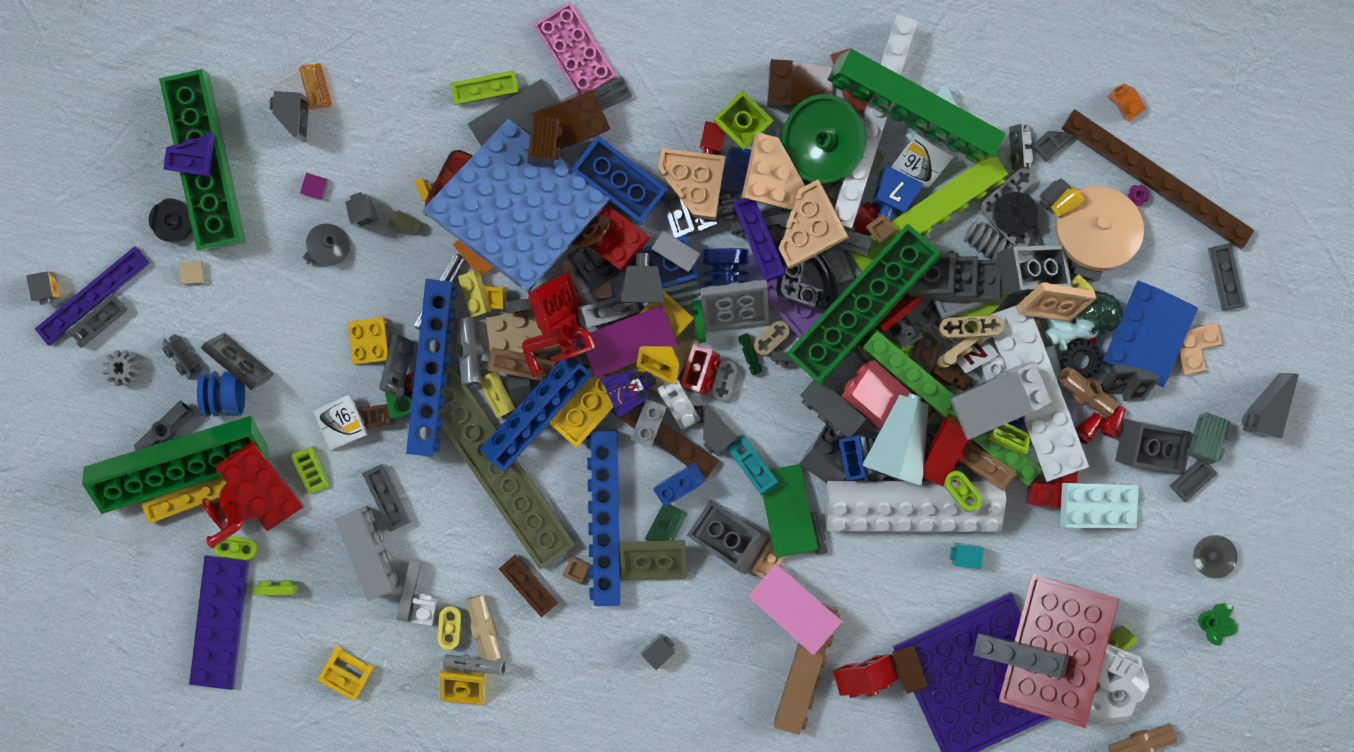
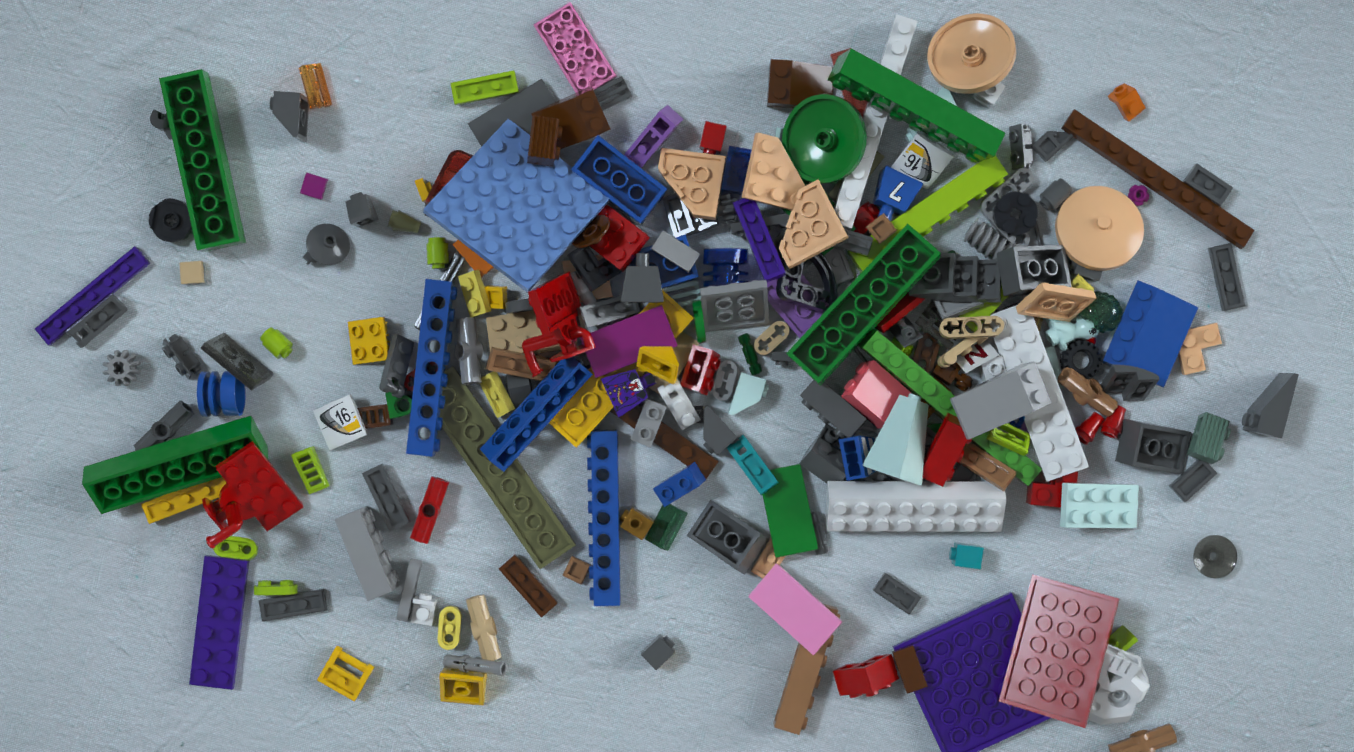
(43, 287): dark grey brick -> none
(162, 125): none -> dark grey piece
(191, 156): dark purple wing -> none
(276, 343): none -> lime brick
(293, 605): none -> dark grey tile
(425, 523): none -> red piece
(437, 252): none -> lime brick
(636, 522): none -> pearl gold brick
(653, 560): olive plate -> none
(654, 136): none -> medium lavender slope
(742, 119): lime slope -> none
(747, 392): none -> light aqua slope
(897, 593): none -> dark grey plate
(964, 491): lime plate -> none
(971, 53): none -> light nougat dish
(989, 96): none -> white brick
(1021, 655): dark grey brick -> none
(1067, 201): yellow cone -> none
(1208, 184): none -> dark grey plate
(1220, 624): green plate -> none

